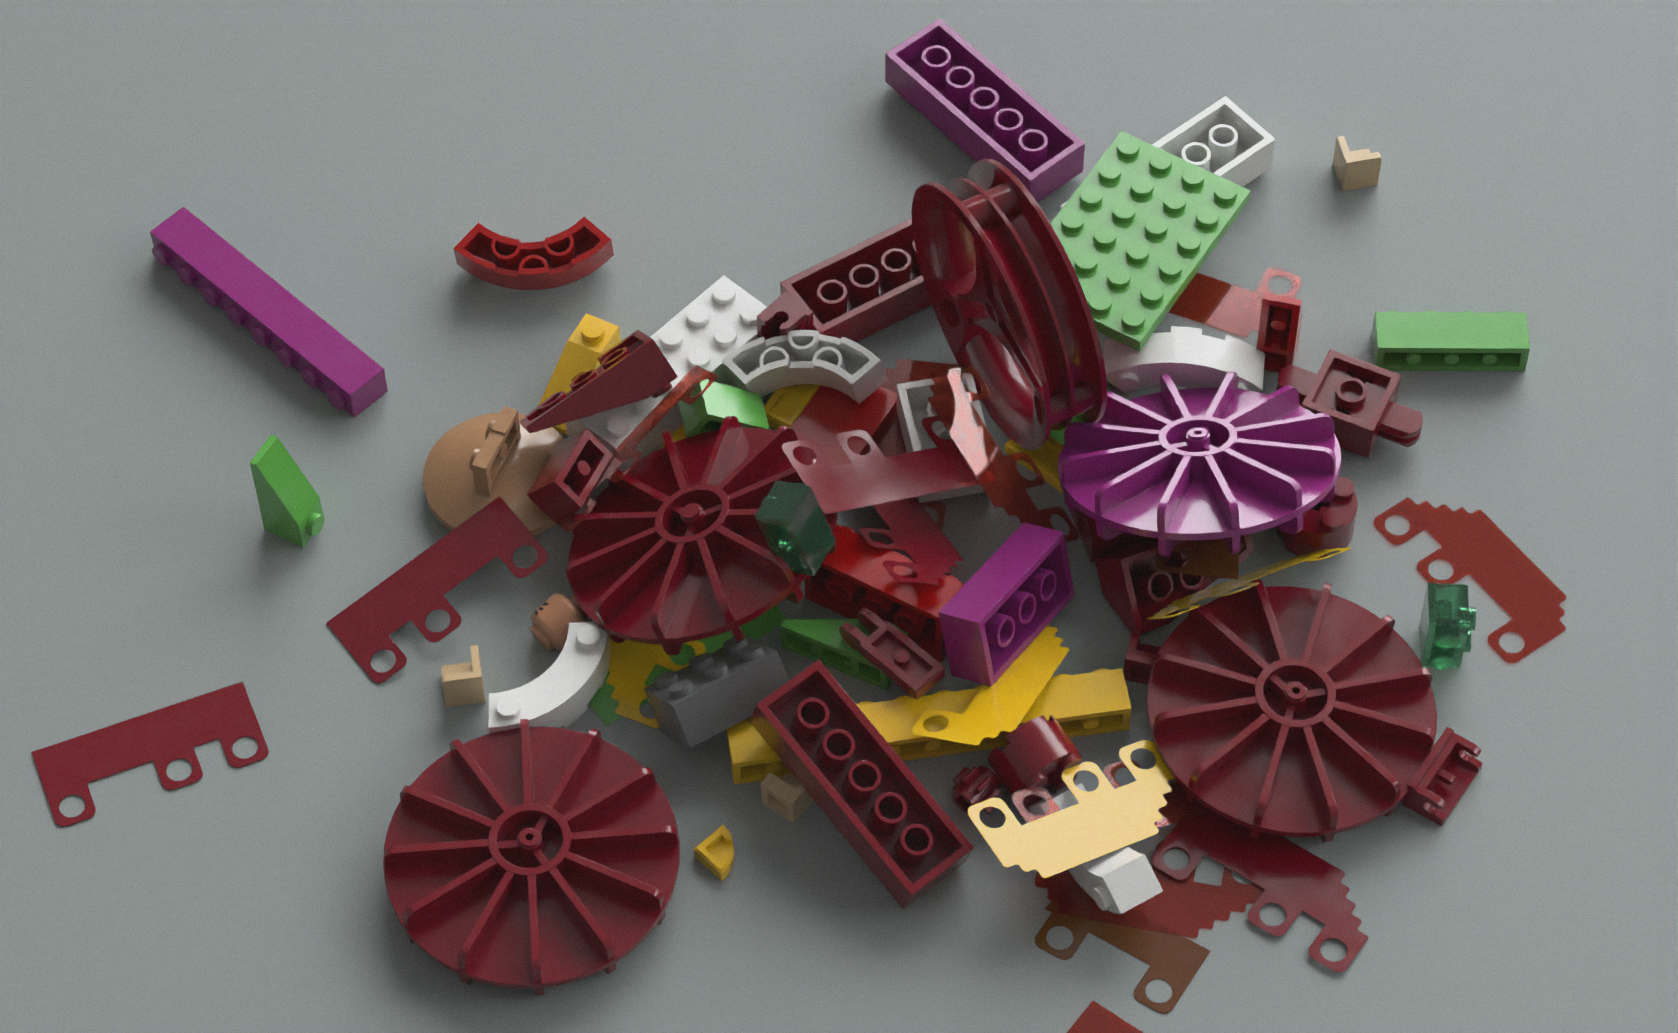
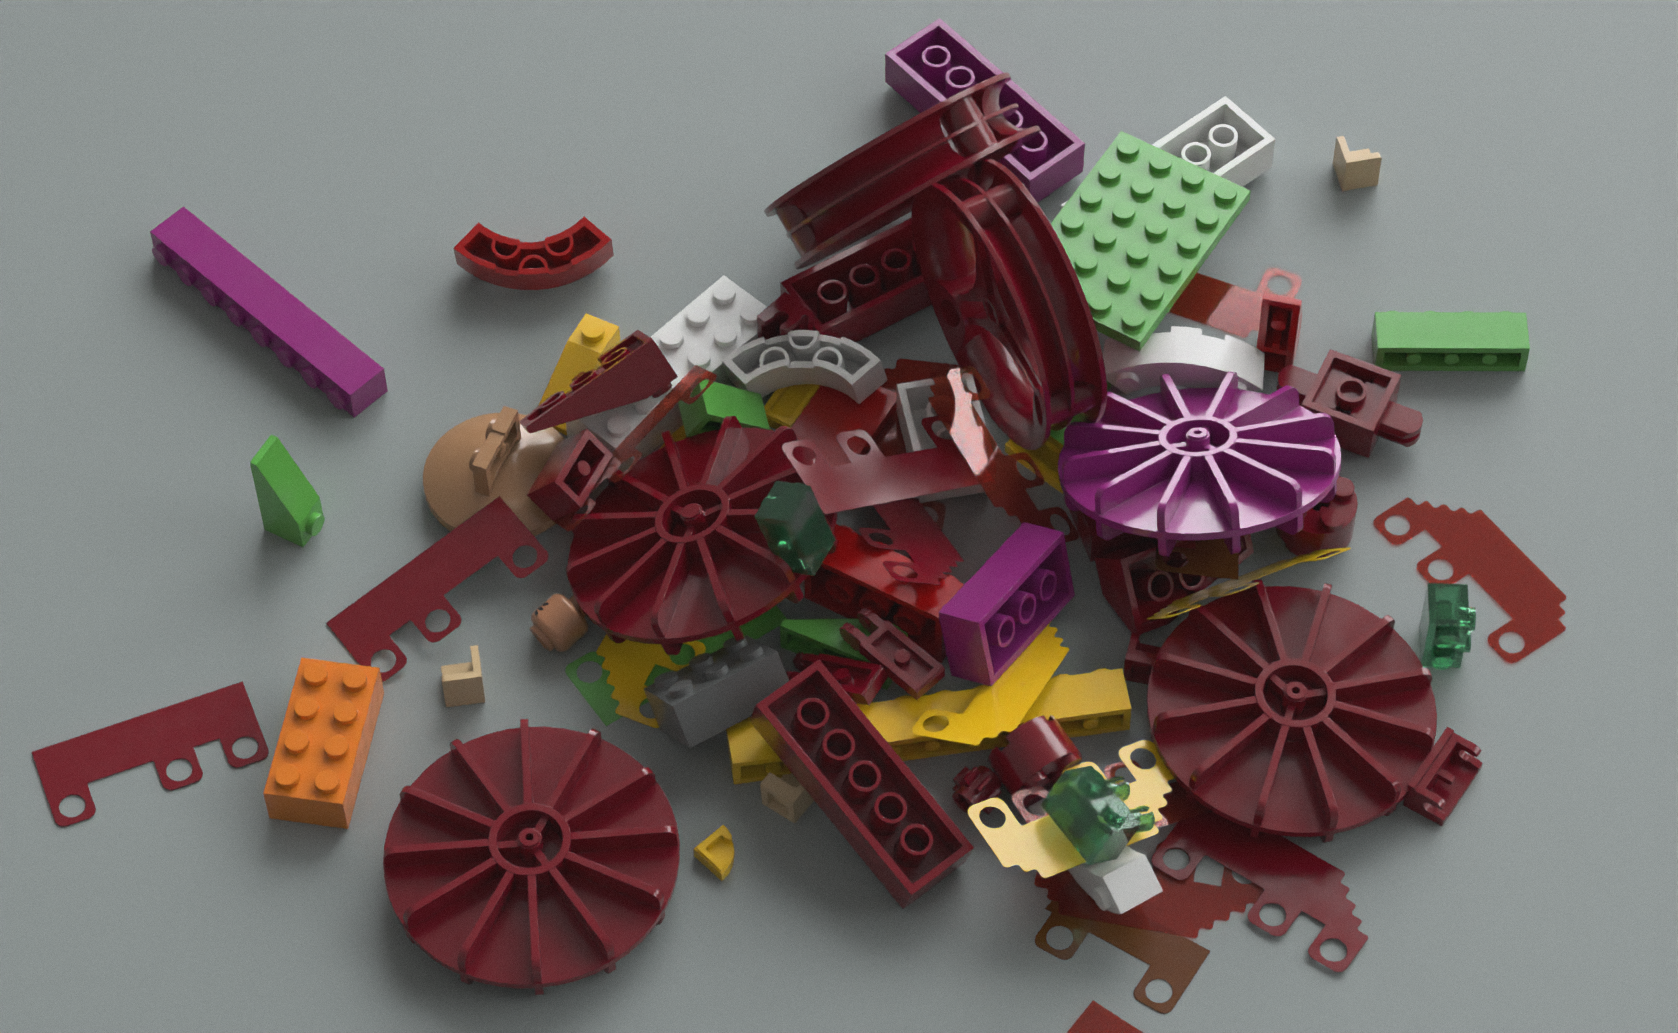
(324, 743): none -> orange brick
(562, 690): white brick -> none
(856, 677): none -> dark red hinge
(883, 175): none -> dark red wheel
(1094, 813): none -> clear green brick

